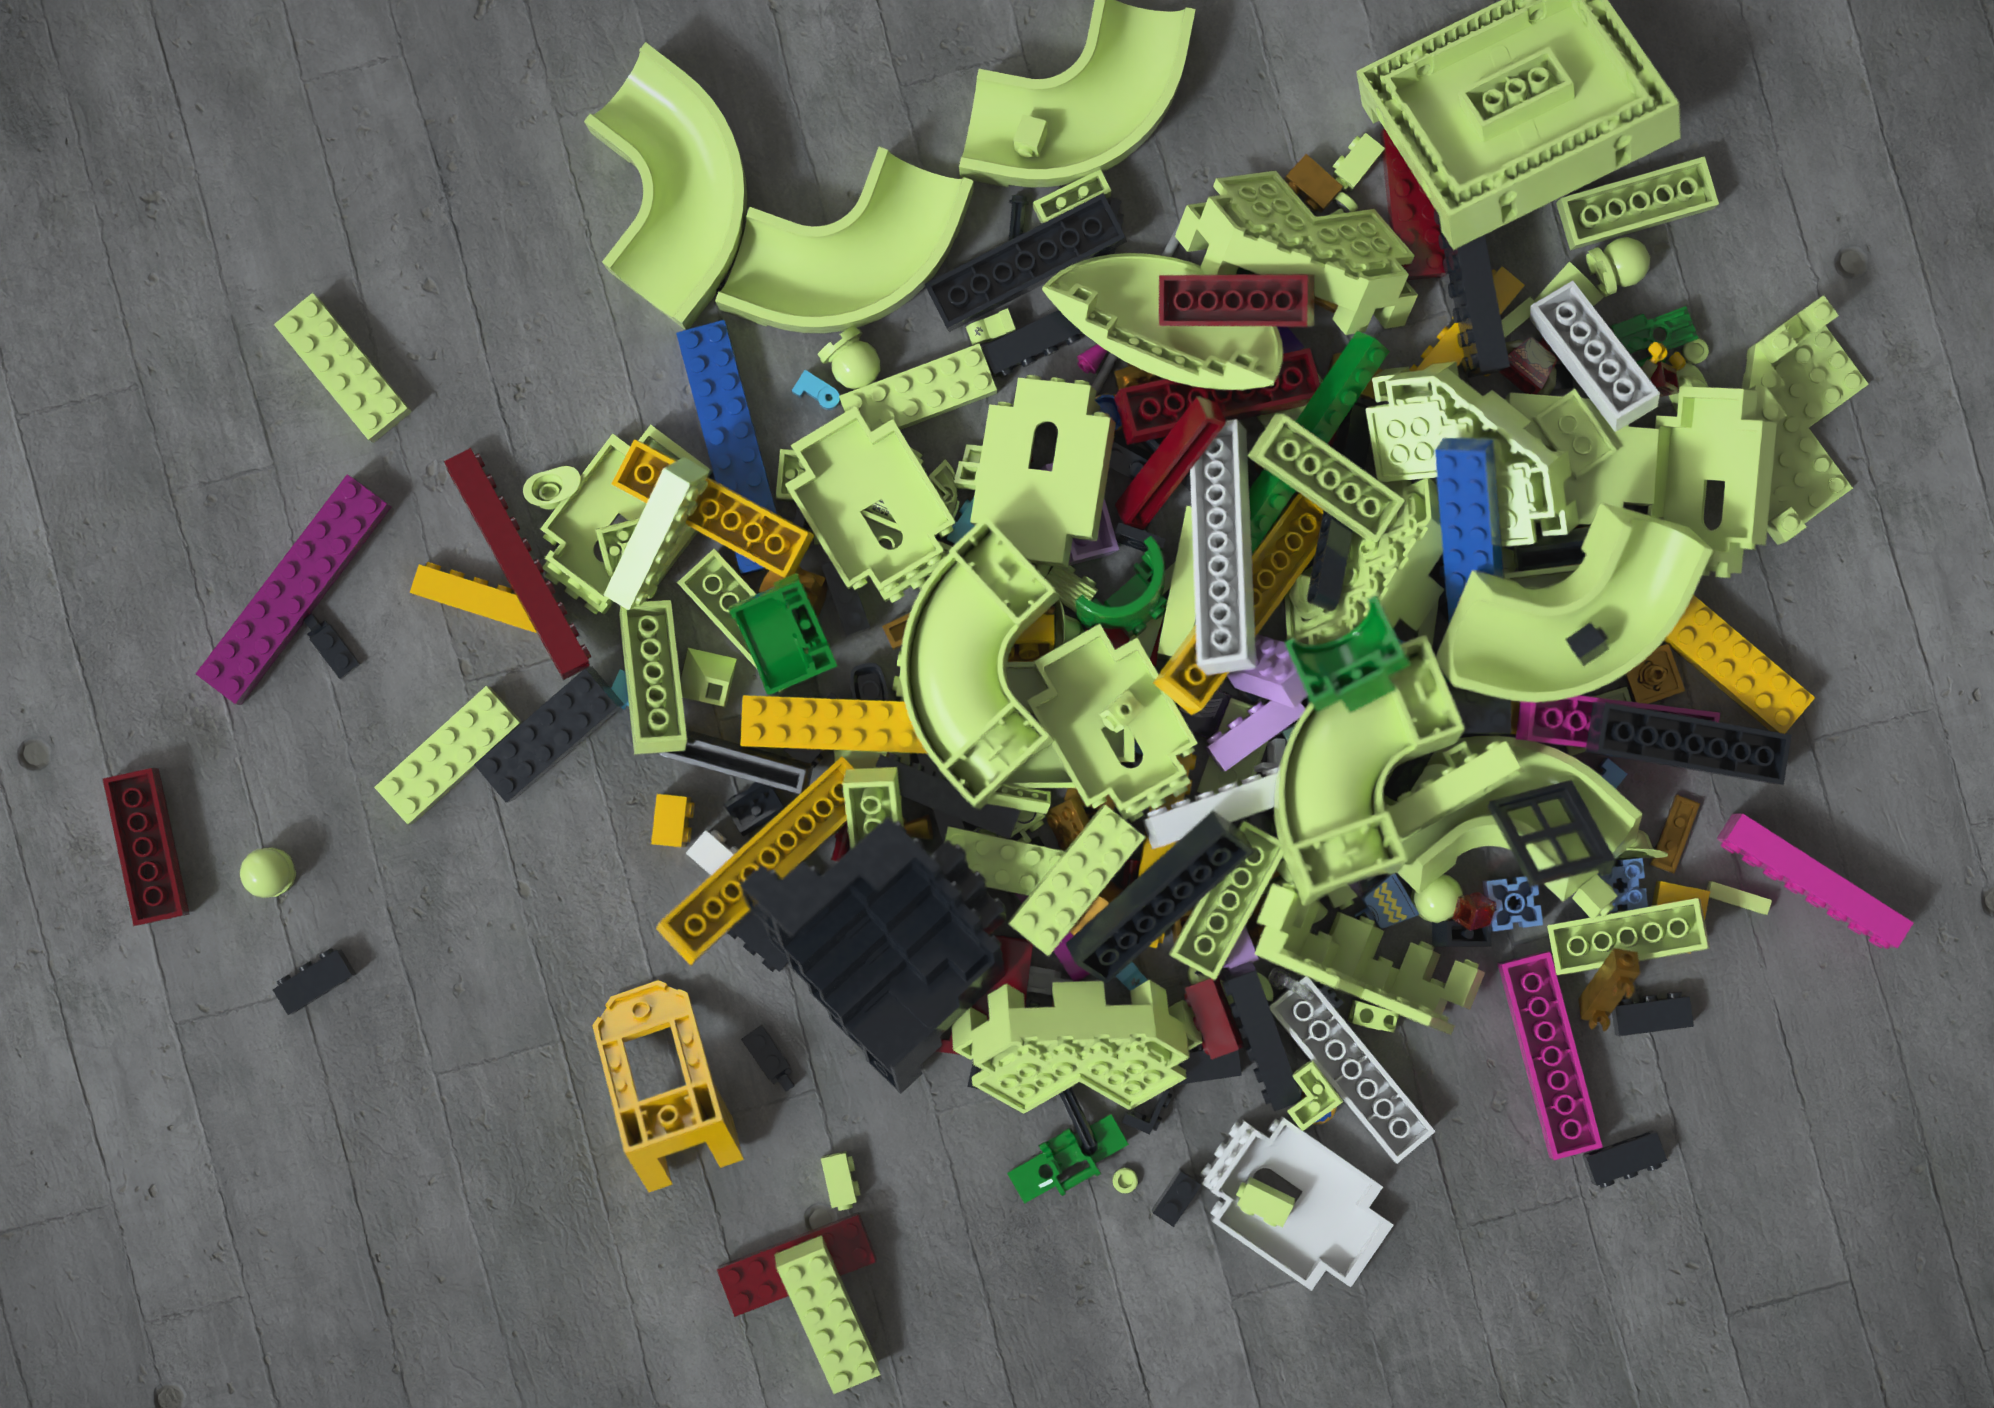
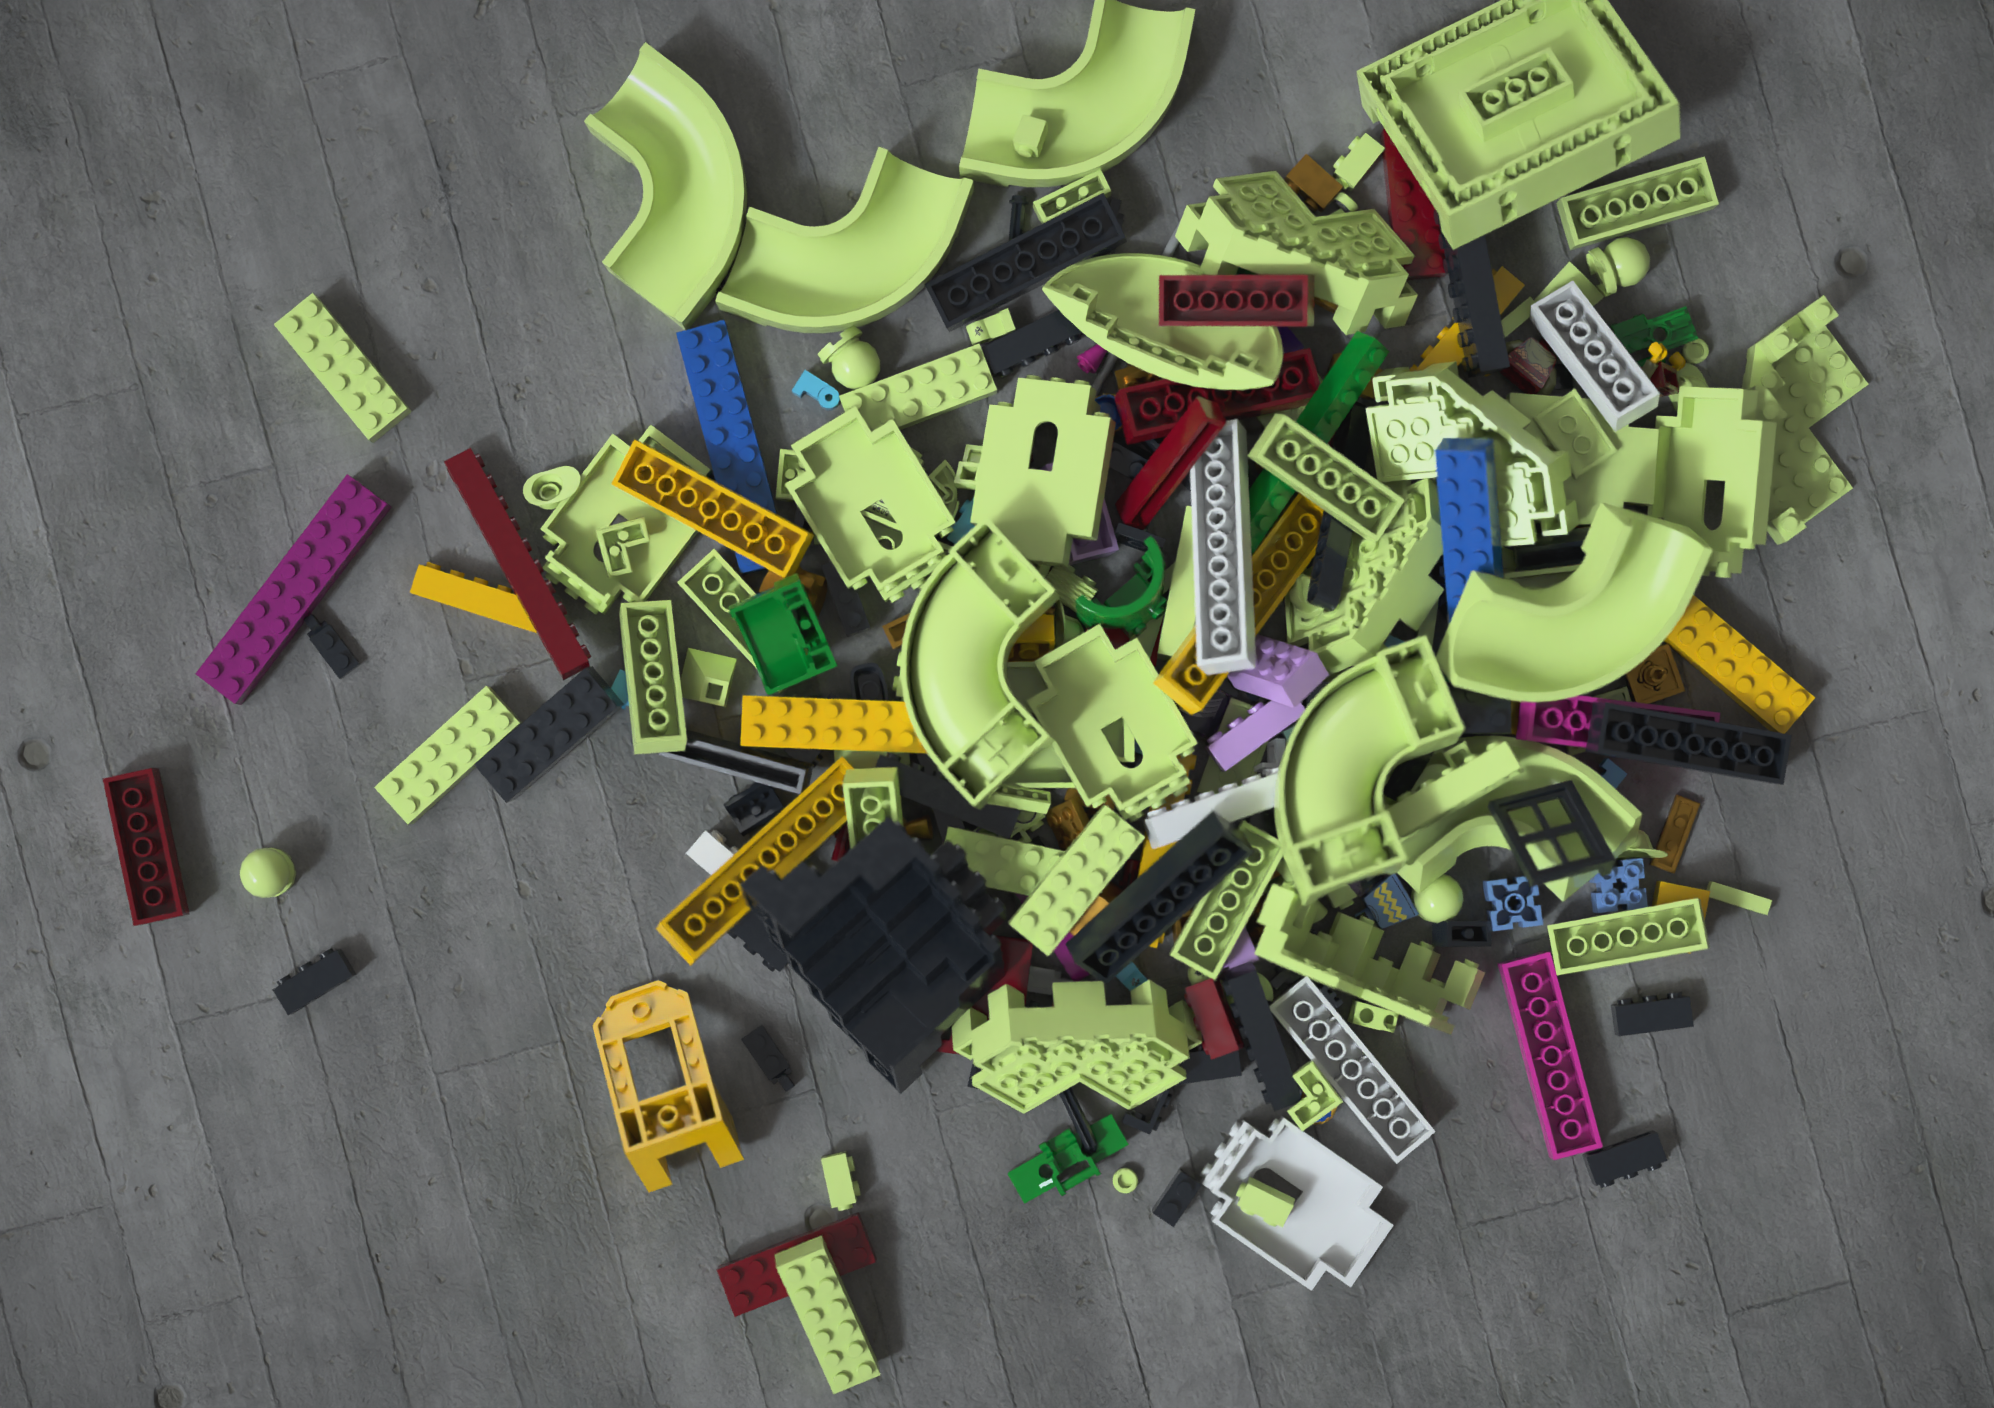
(657, 533): yellowish green brick -> none
(672, 820): yellow brick -> none
(1121, 711): yellowish green brick -> none
(1281, 978): clear piece -> none
(1353, 666): green piece -> none
(1474, 911): clear red brick -> none
(1588, 643): black brick -> none
(1595, 897): yellowish green brick -> none
(1609, 987): pearl gold brick -> none
(1815, 881): dark pink brick -> none

